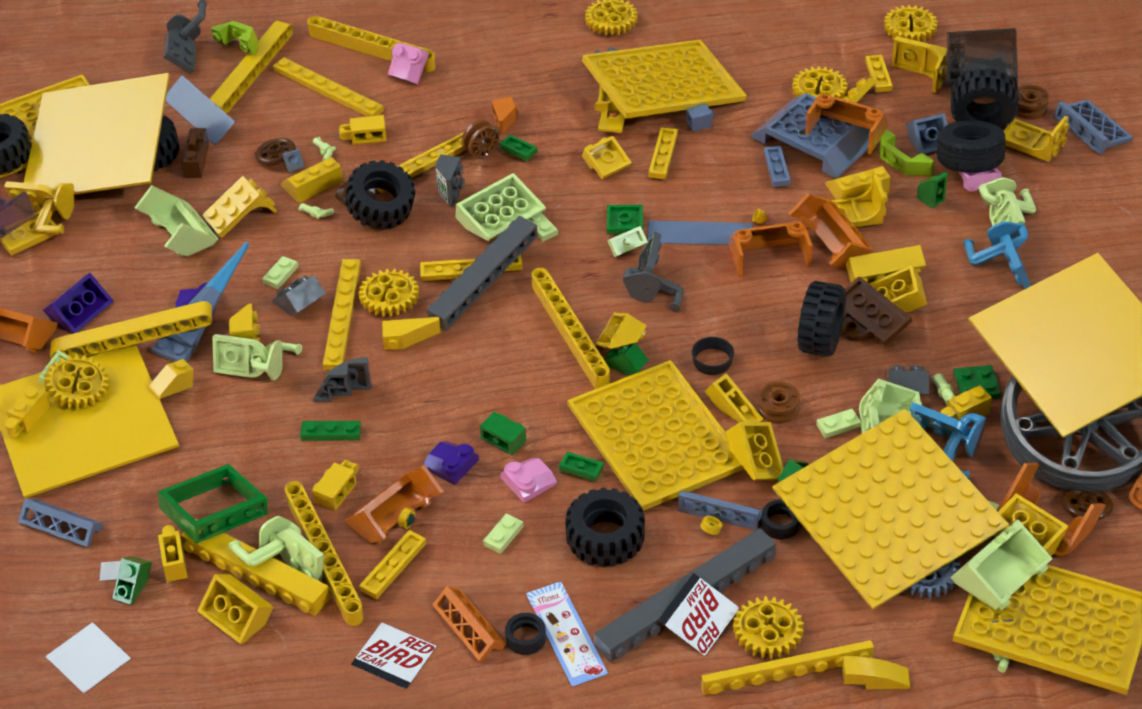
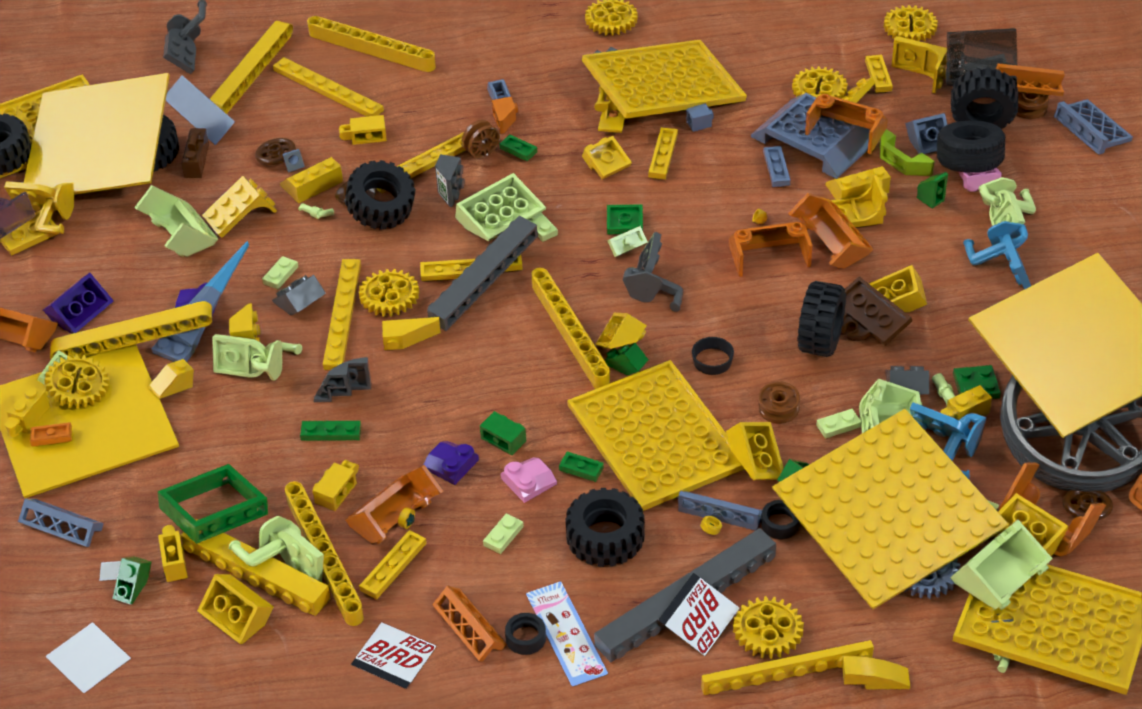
(51, 434): none -> orange plate
(228, 31): lime slope -> none
(325, 148): yellowish green piece -> none
(407, 62): bright pink slope -> none
(496, 86): none -> sand blue slope
(695, 232): sand blue sticker -> none
(732, 401): yellow slope -> none
(880, 264): yellow brick -> none
(1031, 77): none -> orange fence
(1036, 140): yellow bracket -> none

